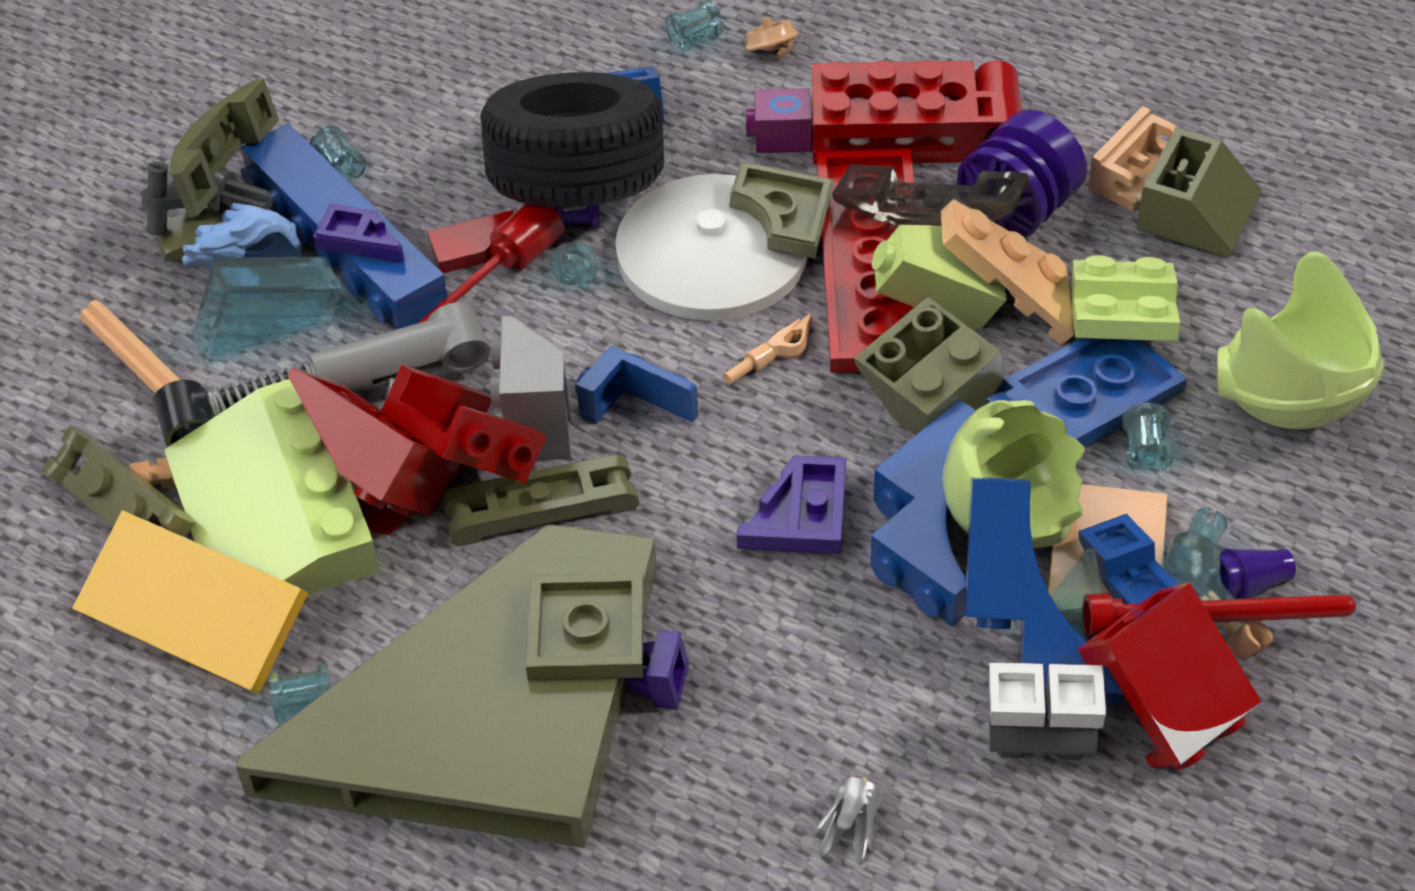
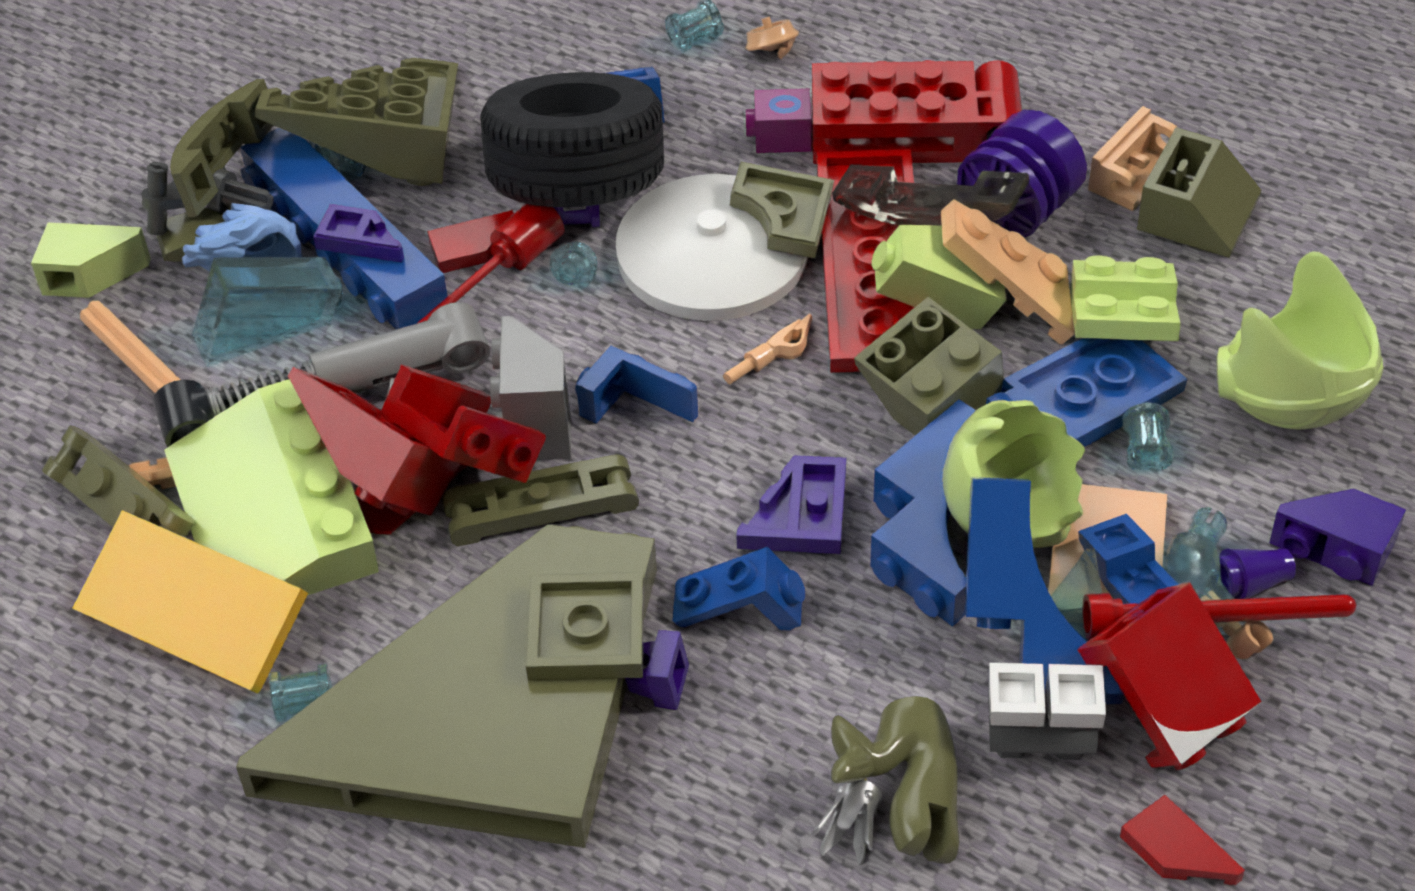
(87, 258): none -> yellowish green slope
(375, 117): none -> olive slope
(745, 580): none -> blue bracket
(926, 799): none -> olive piece
(1177, 845): none -> red tile
(1340, 531): none -> dark purple slope

